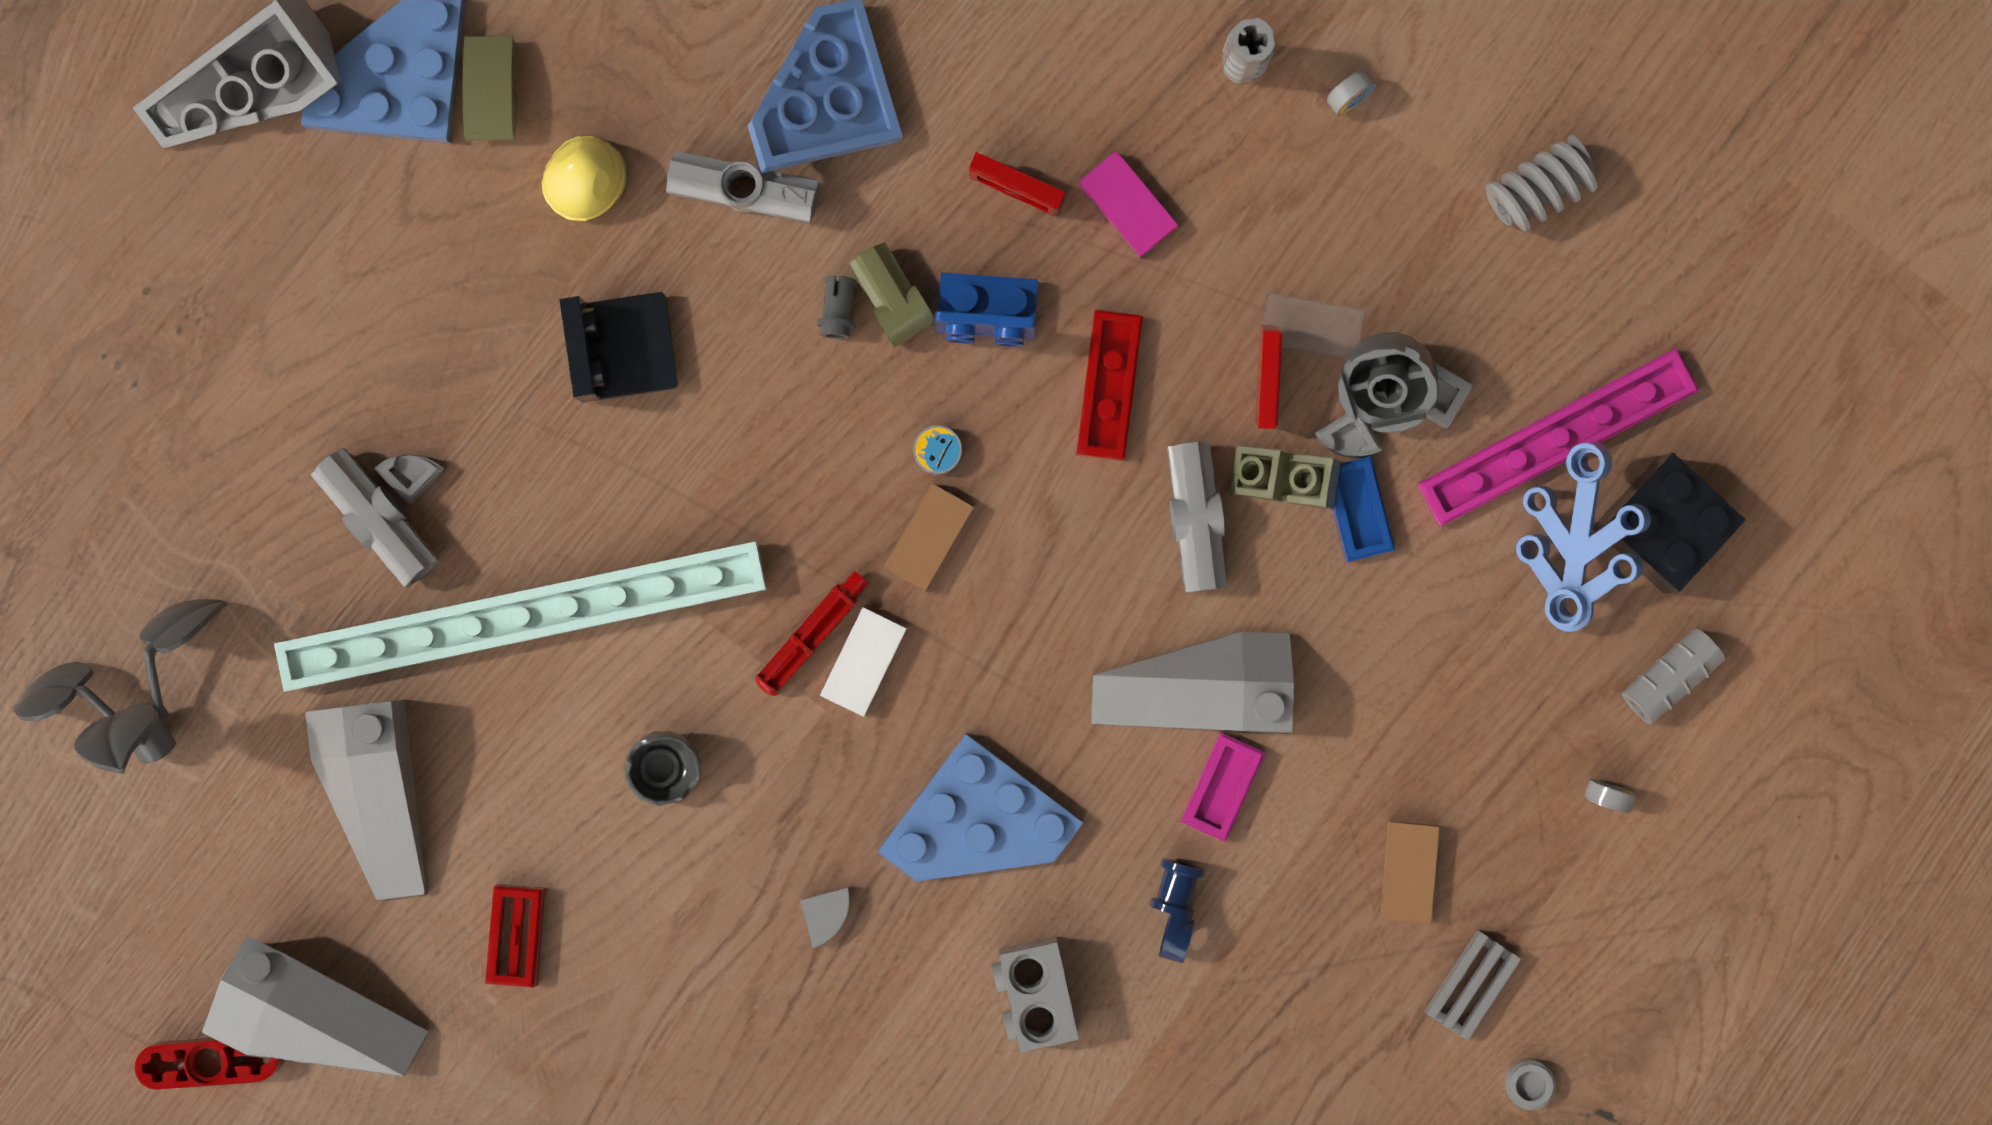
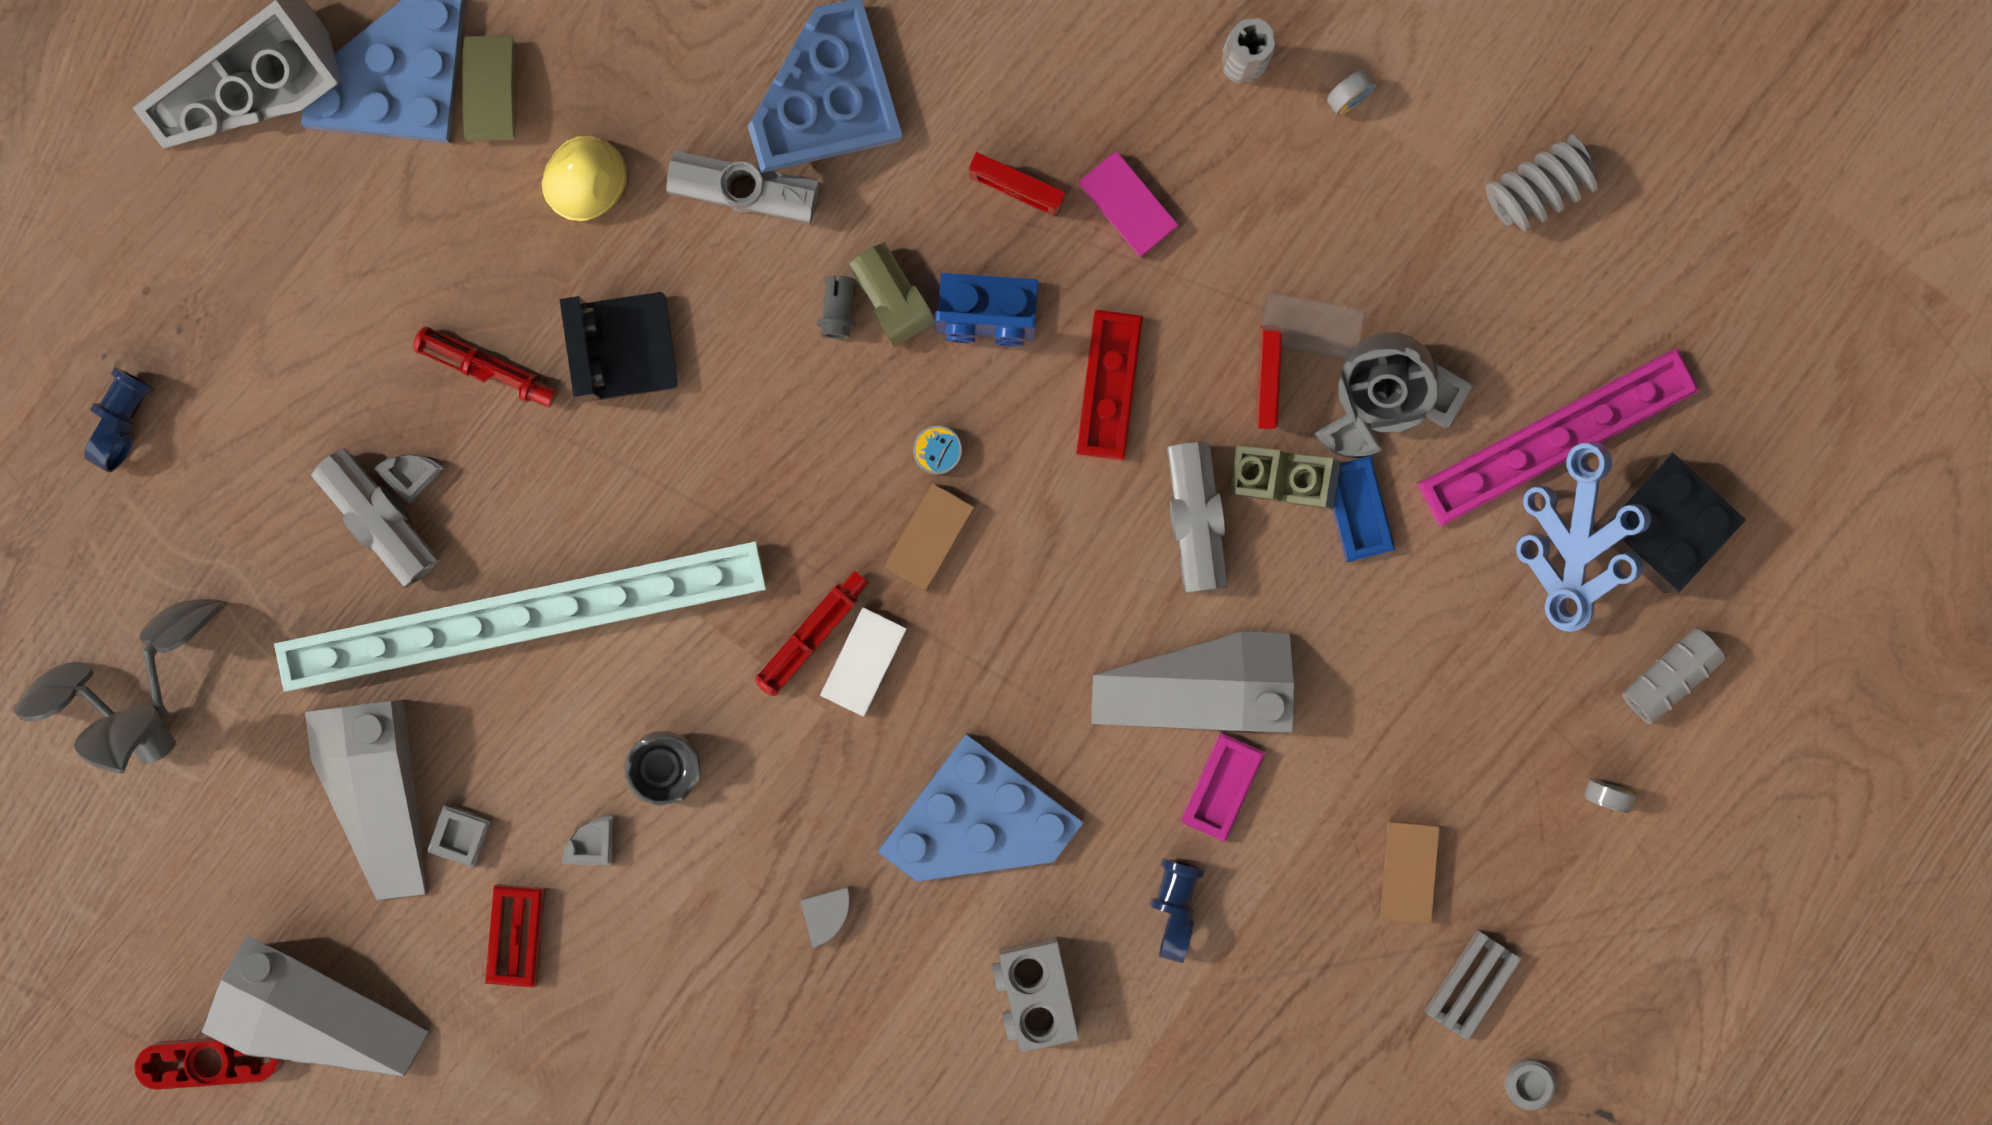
(112, 436): none -> dark blue connector
(460, 836): none -> light grey tile
(484, 367): none -> red piece
(592, 843): none -> light grey tile

